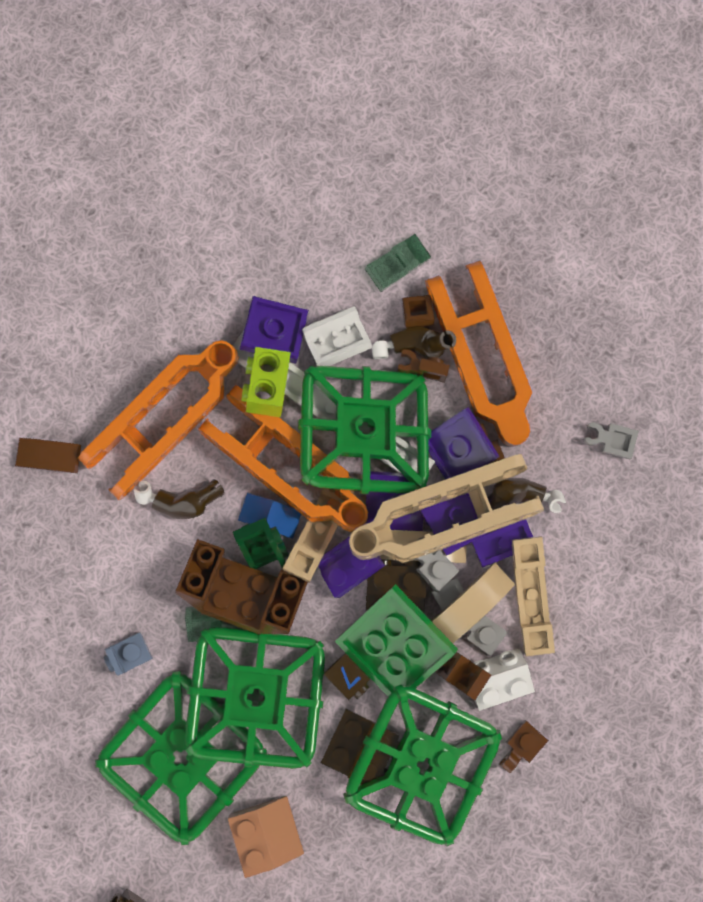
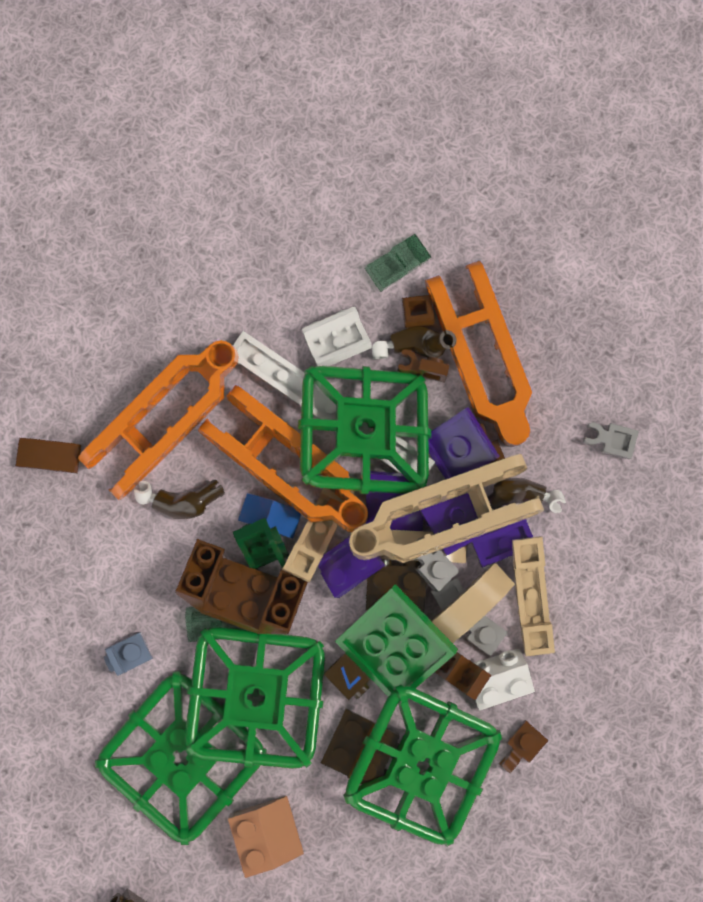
(270, 382): lime brick -> none
(274, 327): dark purple plate -> none

